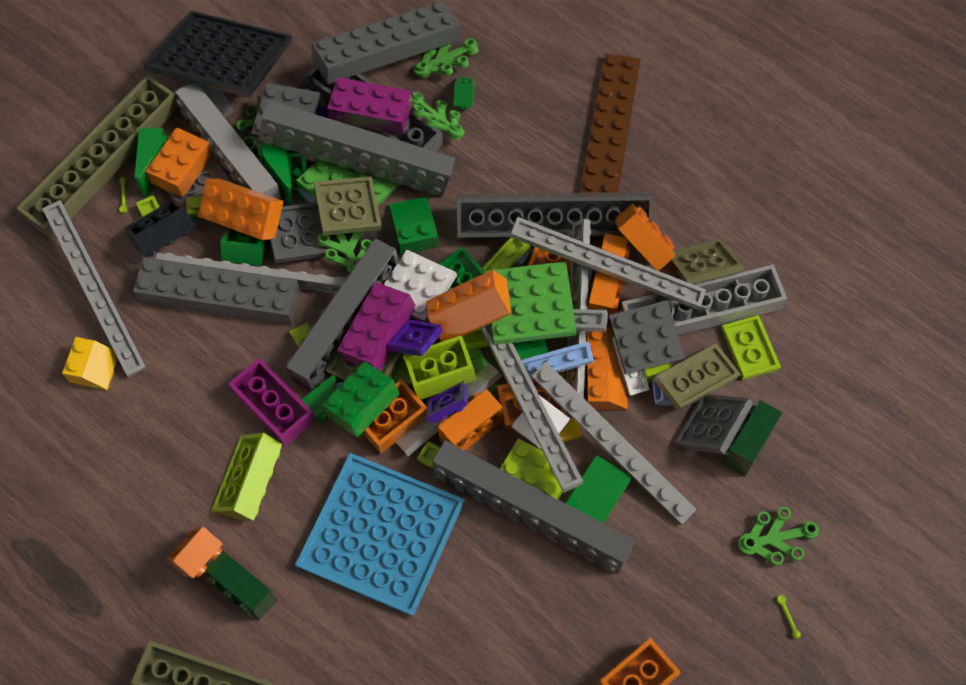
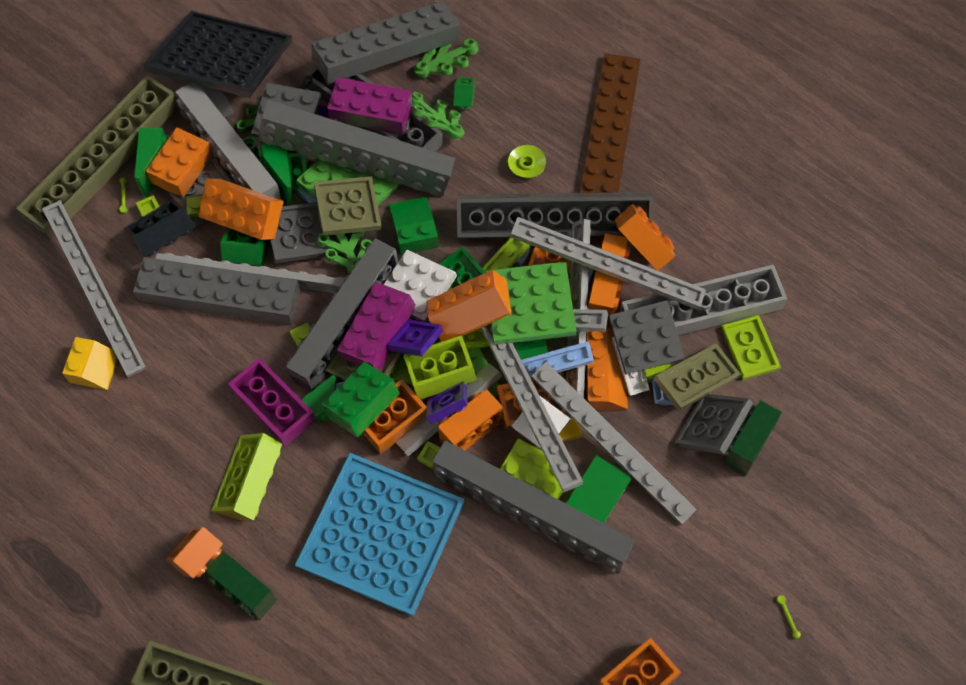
(527, 155): none -> lime dish
(705, 262): olive plate -> none
(775, 539): bright green plant -> none

